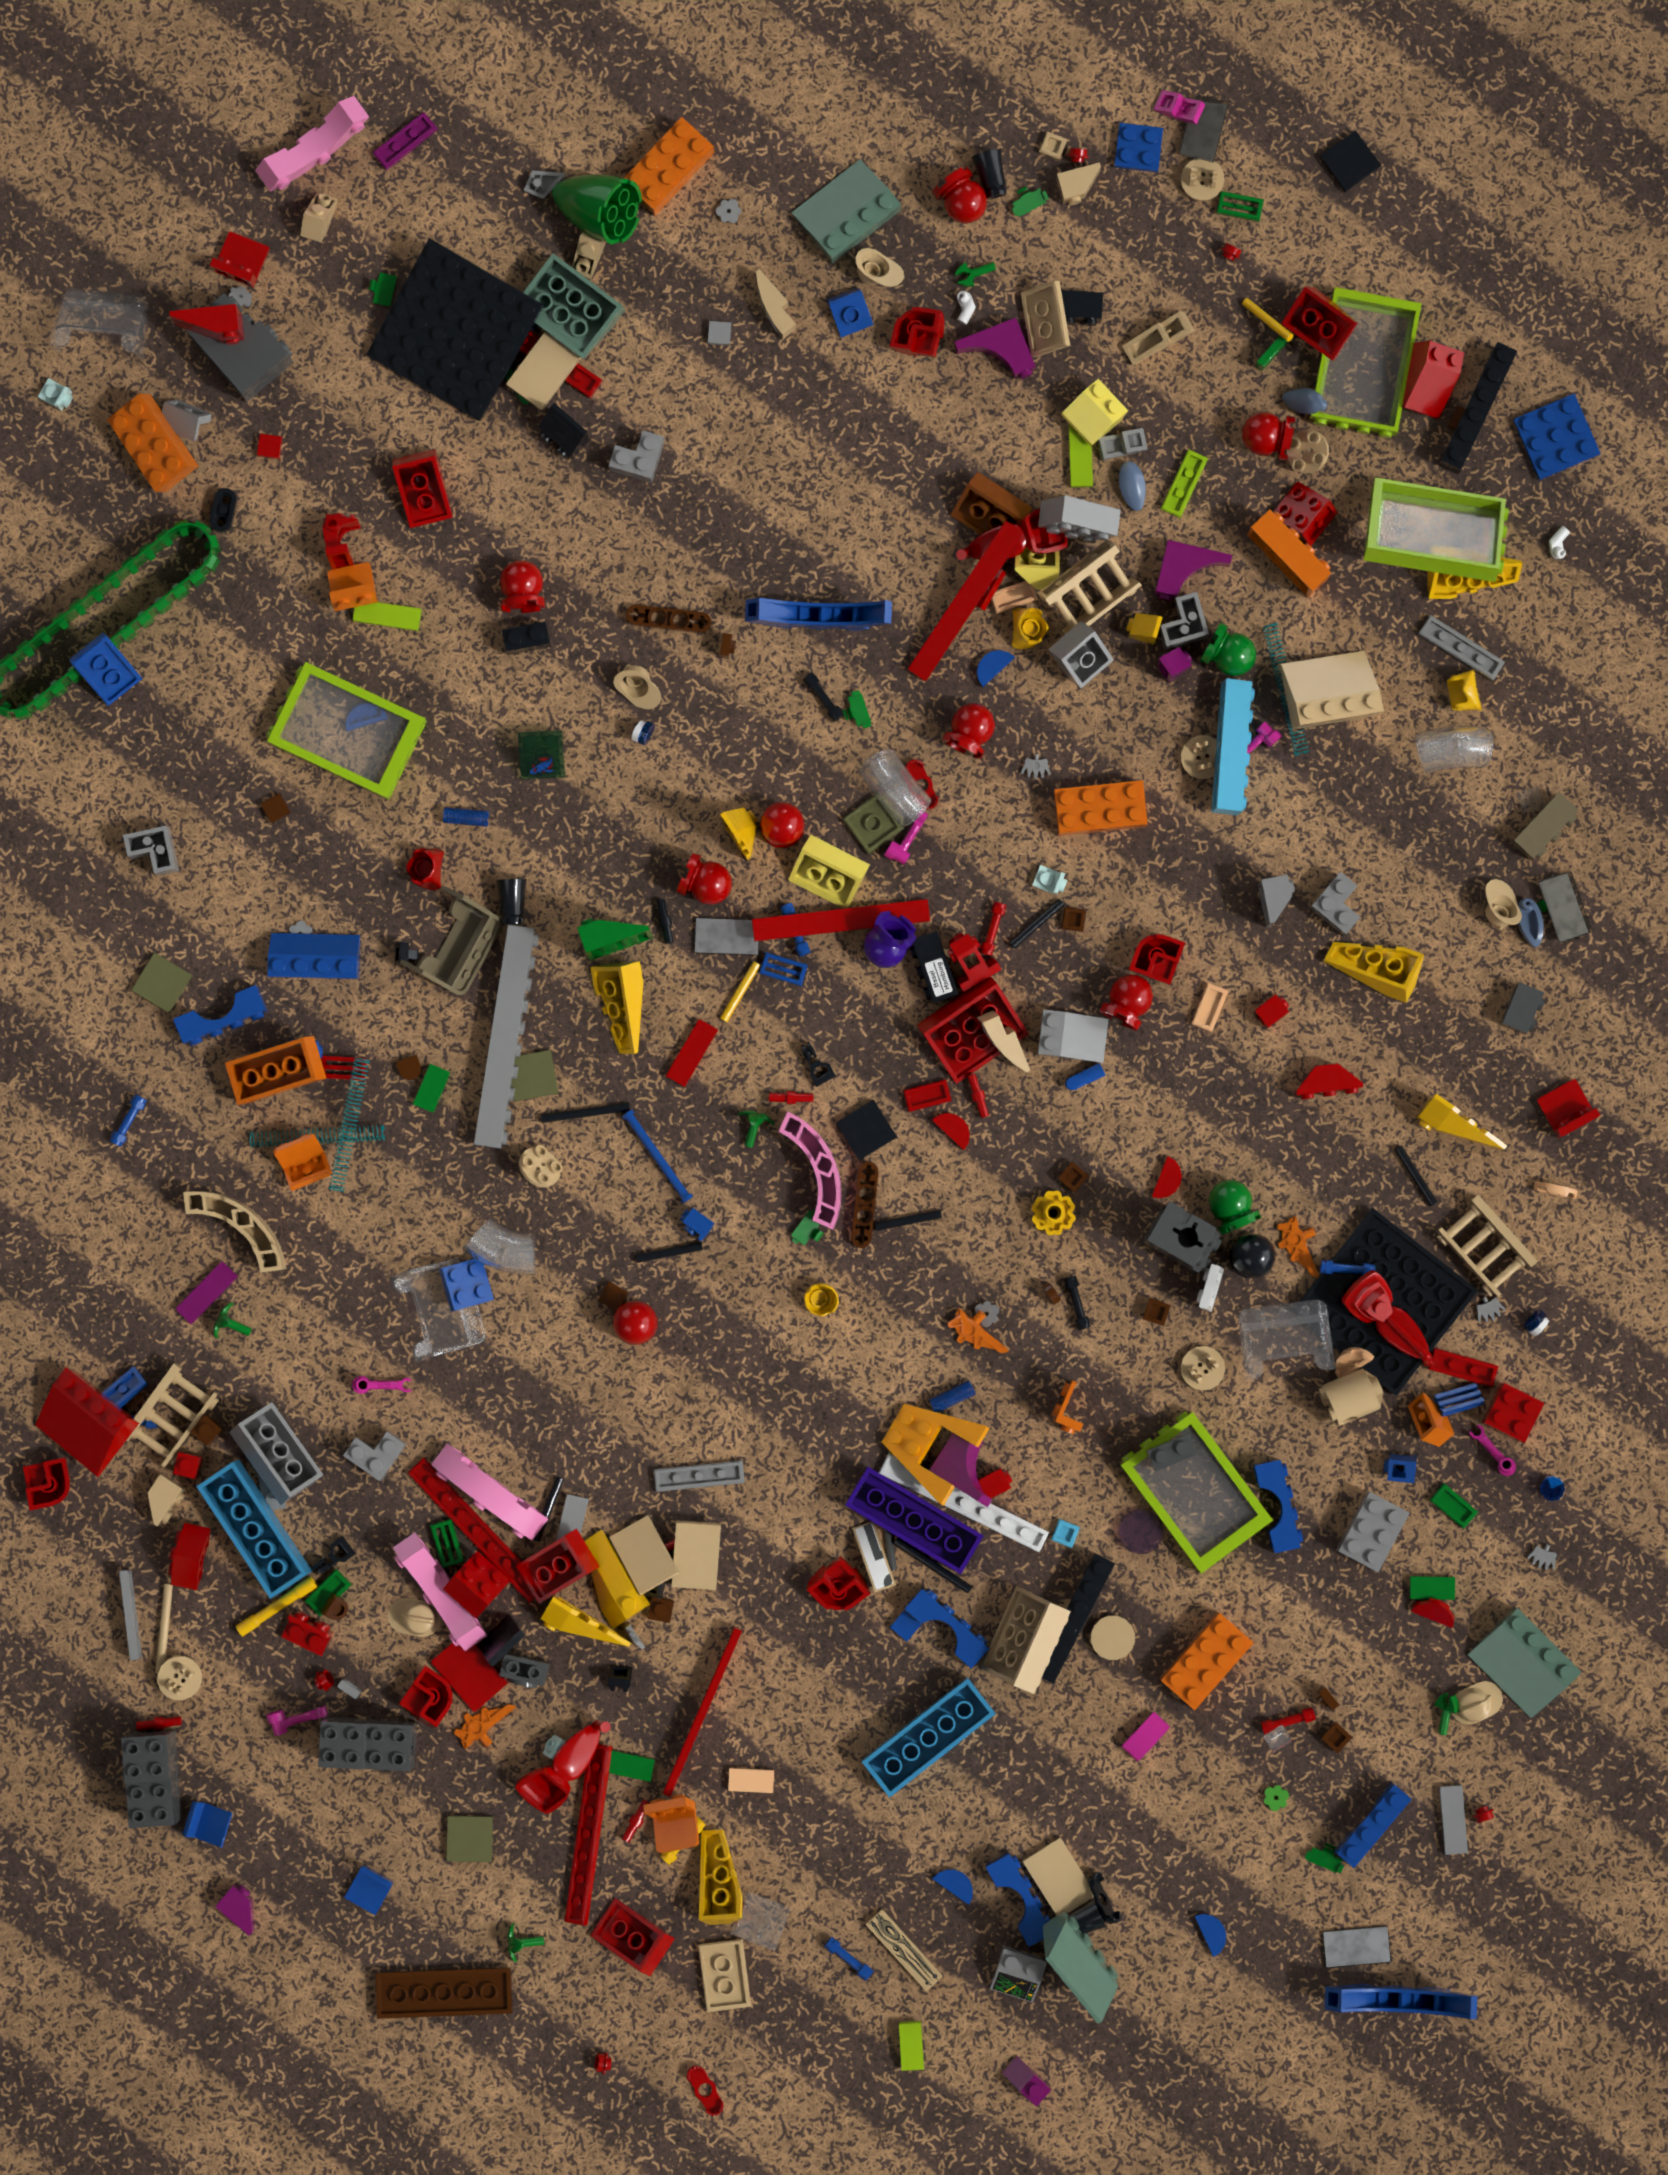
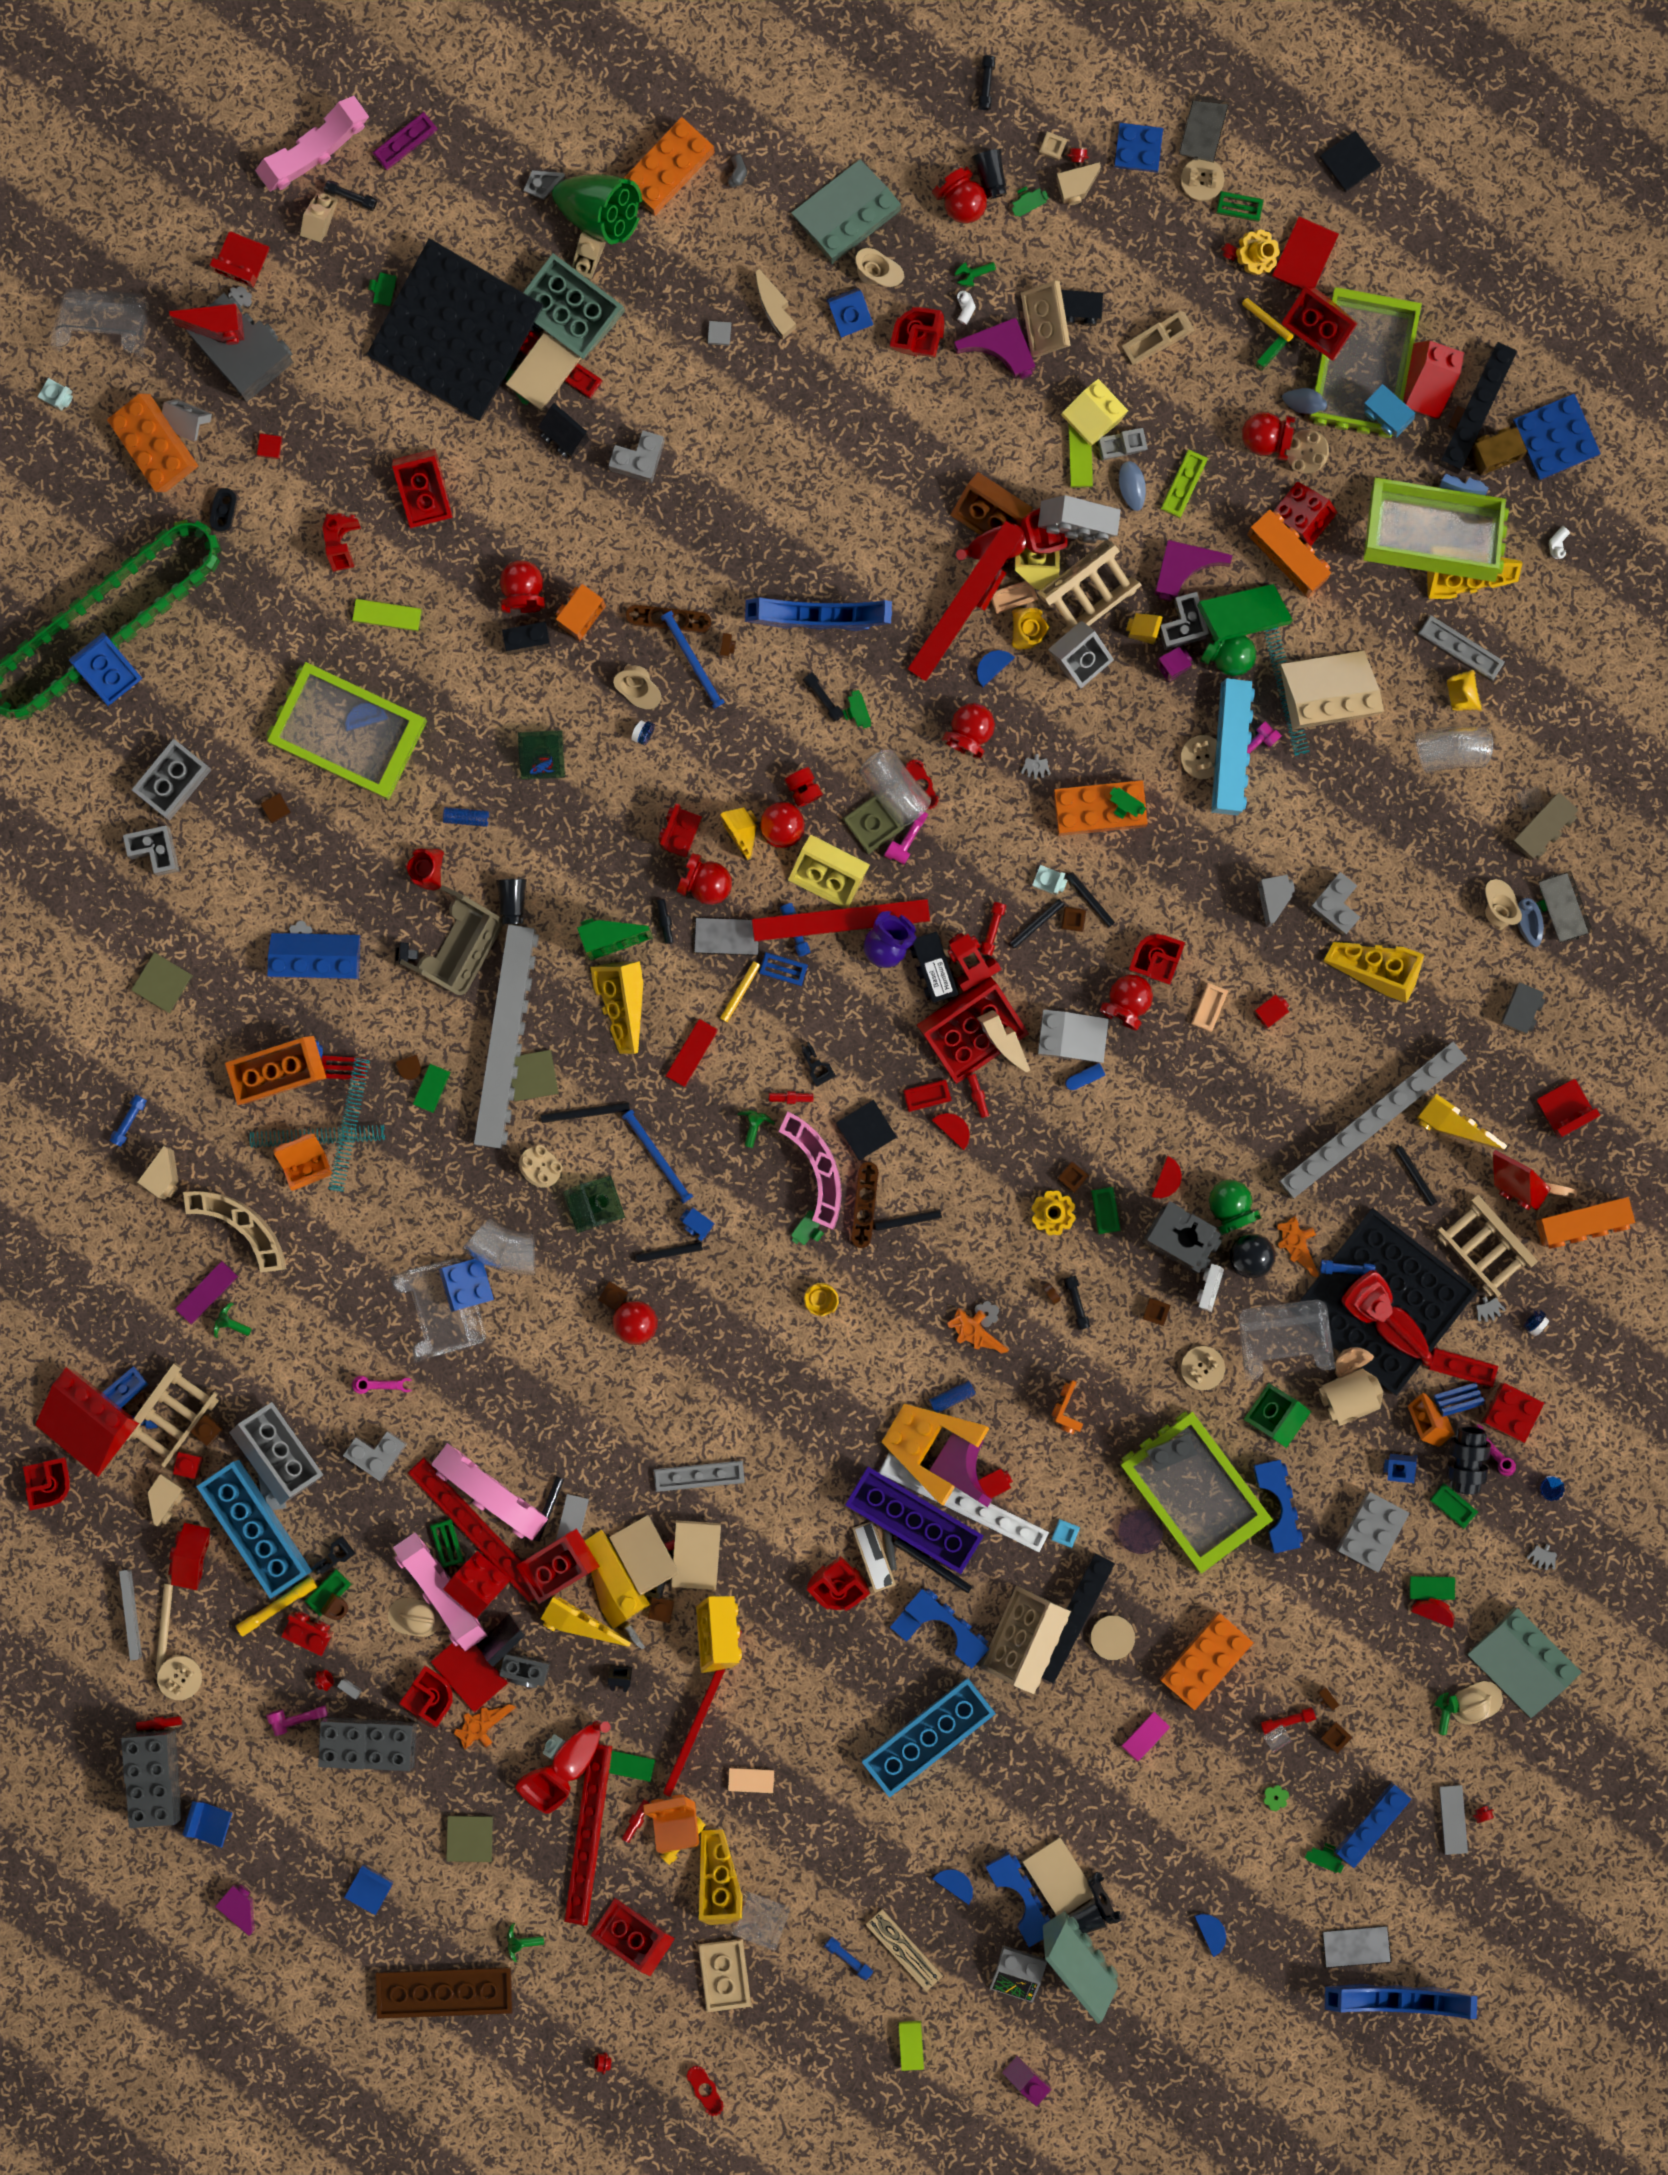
(161, 1175): none -> tan slope
(171, 779): none -> light grey brick
(247, 1005): blue arch -> none
(352, 586): orange bracket -> none
(368, 202): none -> black bar
(580, 611): none -> orange brick
(594, 1204): none -> clear green slope
(679, 832): none -> red bracket
(692, 659): none -> blue bar
(718, 1633): none -> yellow slope
(731, 205): light grey plant -> none
(740, 172): none -> dark grey arm
(799, 780): none -> red wheel
(988, 65): none -> black bar
(1090, 899): none -> black bar
(1105, 1210): none -> green tile
(1126, 803): none -> green piece
(1178, 107): dark pink slope -> none
(1244, 612): none -> green tile
(1257, 252): none -> yellow plant
(1277, 1415): none -> green slope
(1305, 254): none -> red tile
(1328, 1080): red slope -> none
(1372, 1120): none -> light grey brick
(1388, 411): none -> dark azure brick
(1469, 1449): none -> black piece
(1471, 486): none -> medium blue slope
(1498, 451): none -> pearl gold brick
(1518, 1182): none -> red slope
(1585, 1221): none -> orange brick

